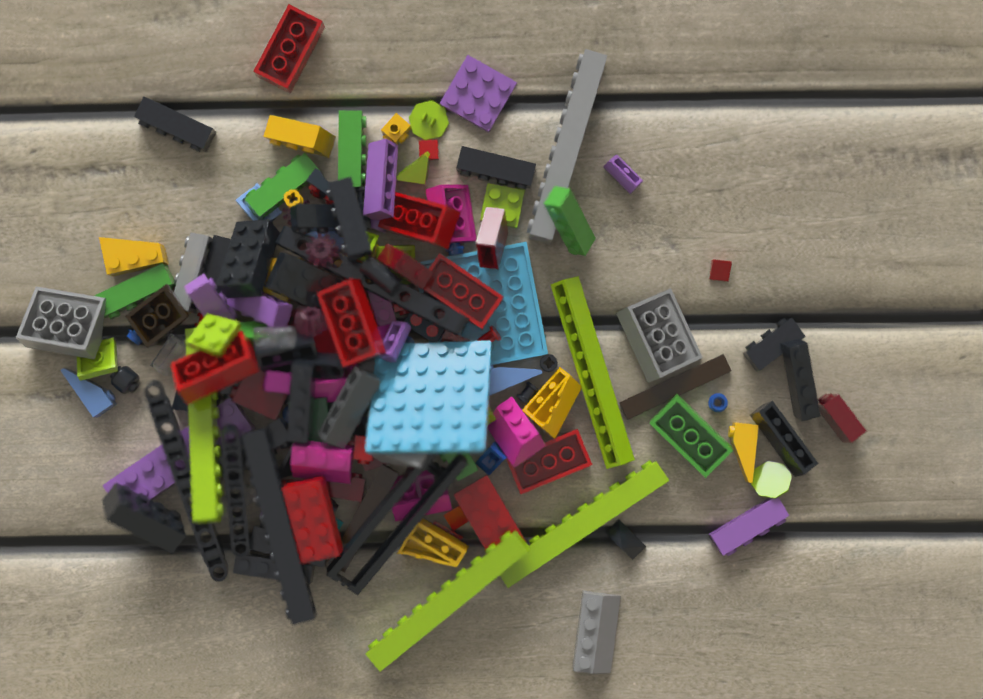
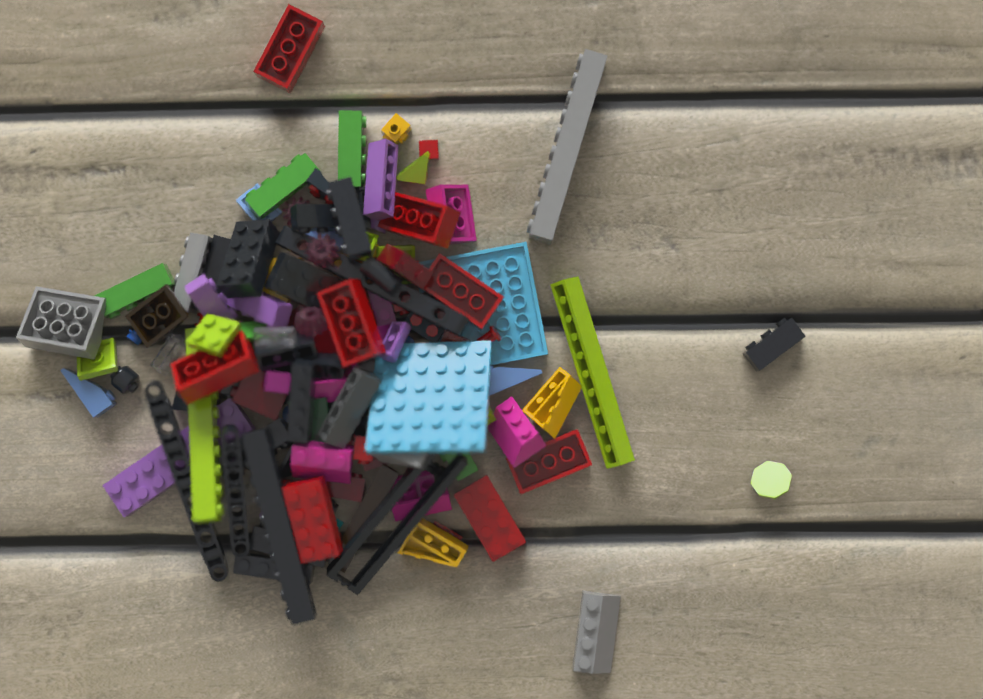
(131, 256): yellow wedge -> none
(143, 517): black brick -> none
(174, 124): black brick -> none
(291, 194): yellow bush -> none
(299, 135): yellow wedge -> none
(428, 120): lime piece -> none
(448, 600): lime brick -> none
(455, 249): blue plate -> none
(455, 517): red slope -> none
(478, 93): medium lavender plate -> none
(491, 458): blue slope -> none
(492, 238): brick -> none
(495, 167): black brick -> none
(504, 198): lime plate -> none
(527, 393): black bush -> none
(544, 367): black bush -> none
(569, 220): bright green brick -> none
(586, 520): lime brick -> none
(623, 174): medium lavender brick -> none
(625, 539): black slope -> none
(659, 335): light grey slope -> none
(677, 385): dark brown tile -> none
(691, 435): bright green brick -> none
(720, 270): red slope -> none
(724, 402): blue plate -> none
(744, 445): yellow slope -> none
(748, 525): medium lavender brick -> none
(784, 439): black brick -> none
(800, 379): black brick -> none
(840, 417): dark red brick -> none

